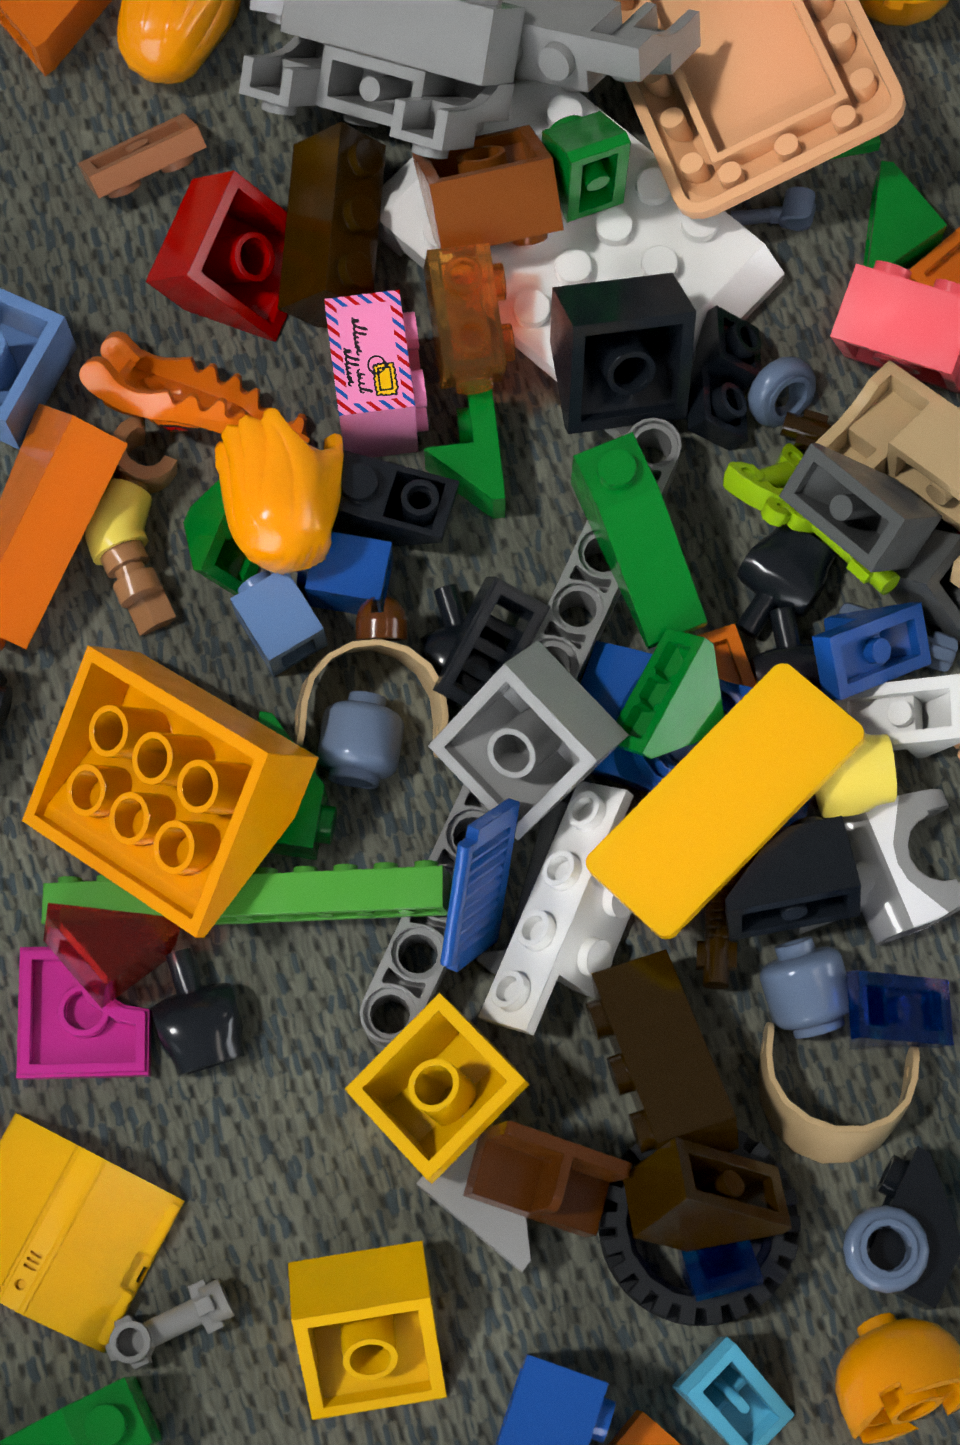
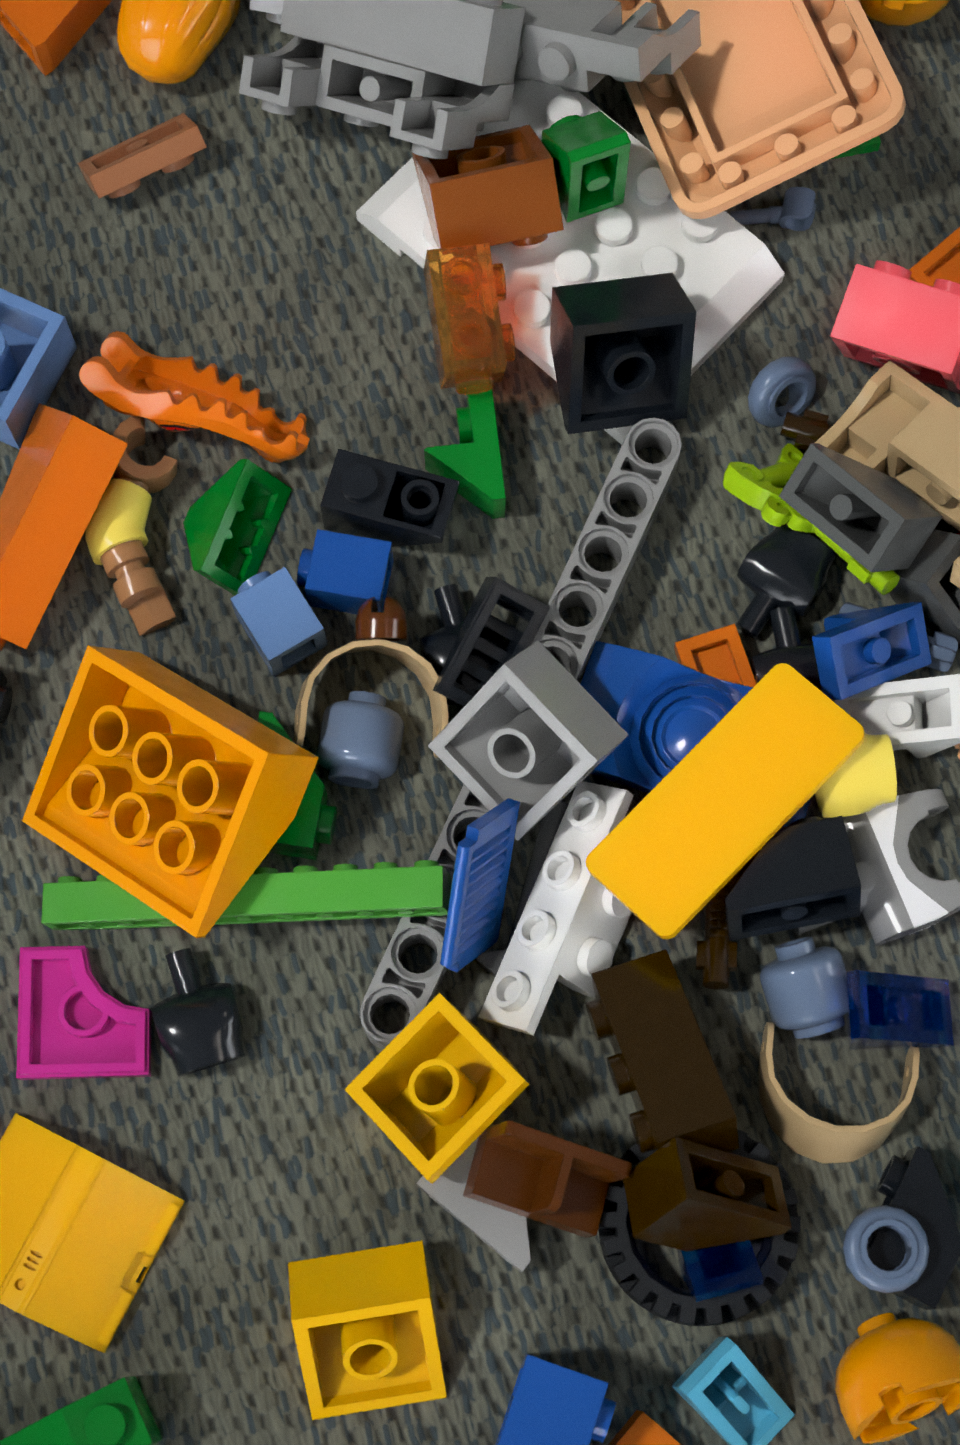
(108, 947): clear red slope -> none
(136, 1341): light grey bar -> none
(225, 255): red slope -> none
(279, 492): light orange hair -> none
(331, 221): dark brown brick -> none
(376, 373): bright pink brick -> none
(637, 537): green slope -> none
(674, 697): green slope -> none
(721, 370): black slope -> none
(900, 221): green slope -> none

